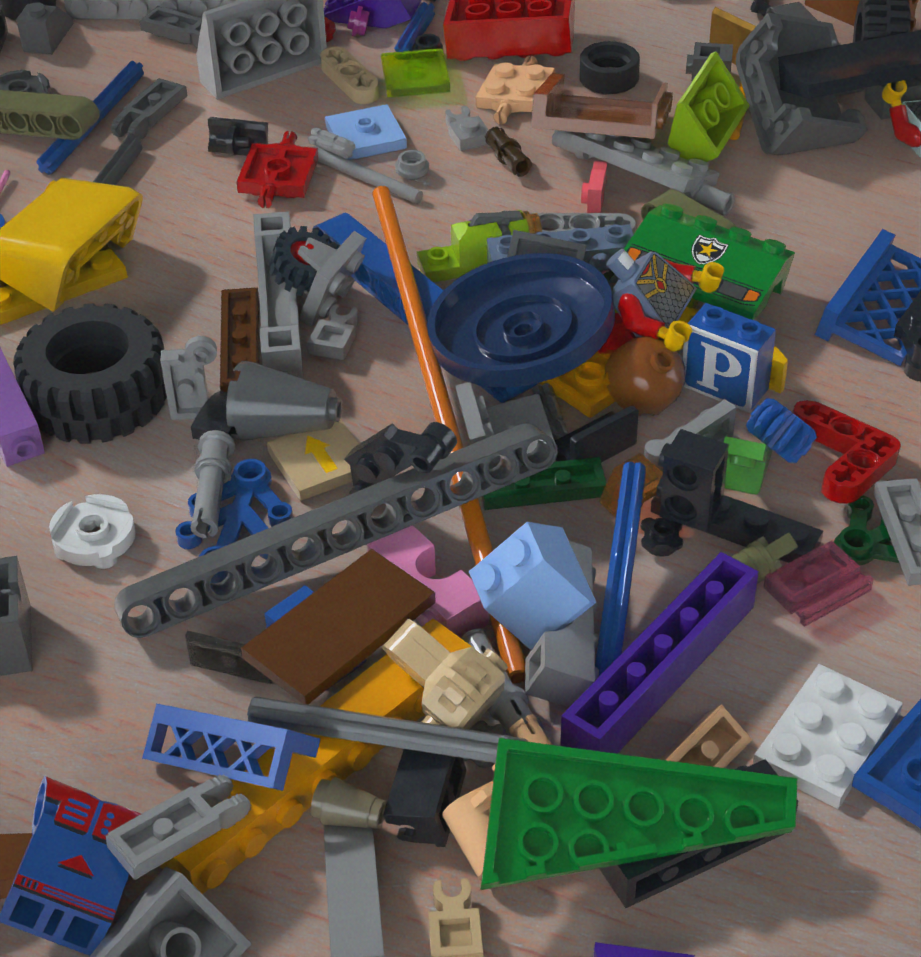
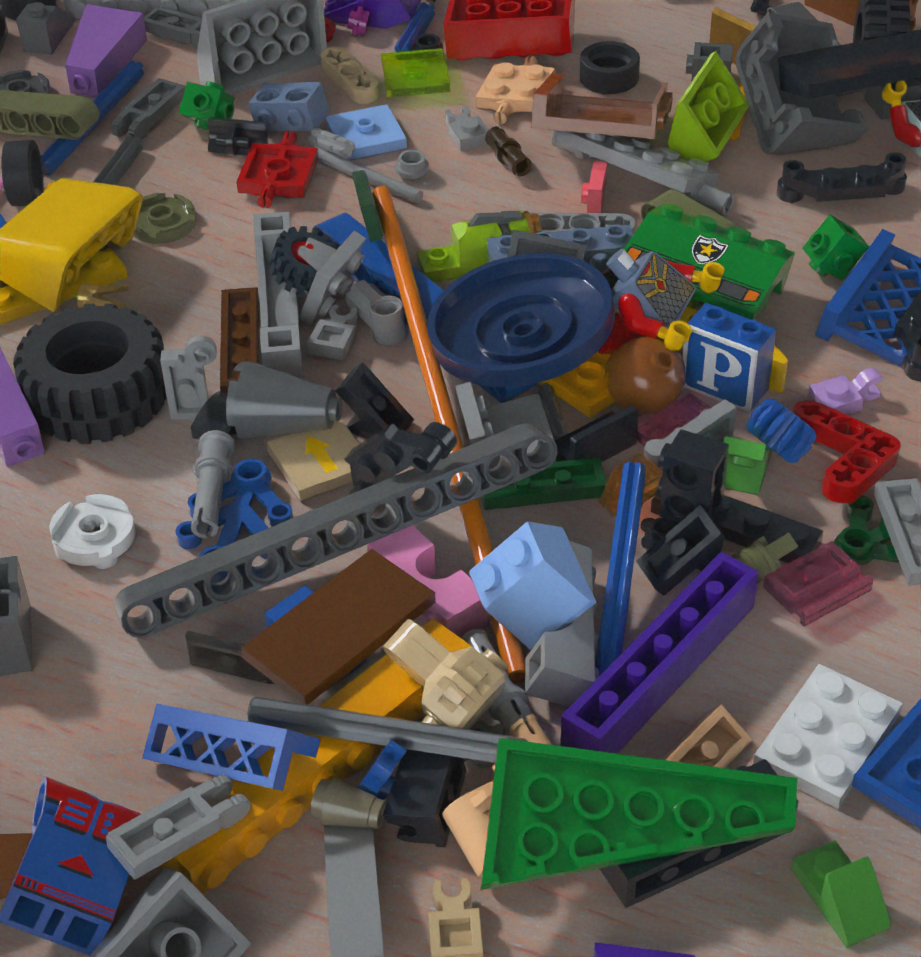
(21, 172): none -> black tyre
(94, 294): none -> pearl gold piece
(103, 47): none -> medium lavender slope
(164, 218): none -> olive tile
(206, 101): none -> green brick
(290, 106): none -> sand blue brick
(367, 205): none -> dark green tile
(371, 403): none -> black slope
(379, 312): none -> light grey piece
(379, 778): none -> blue plate
(670, 418): none -> clear pink plate
(682, 550): none -> black slope
(834, 248): none -> green brick
(843, 183): none -> black plate
(843, 892): none -> bright green slope
(846, 395): none -> lavender plate

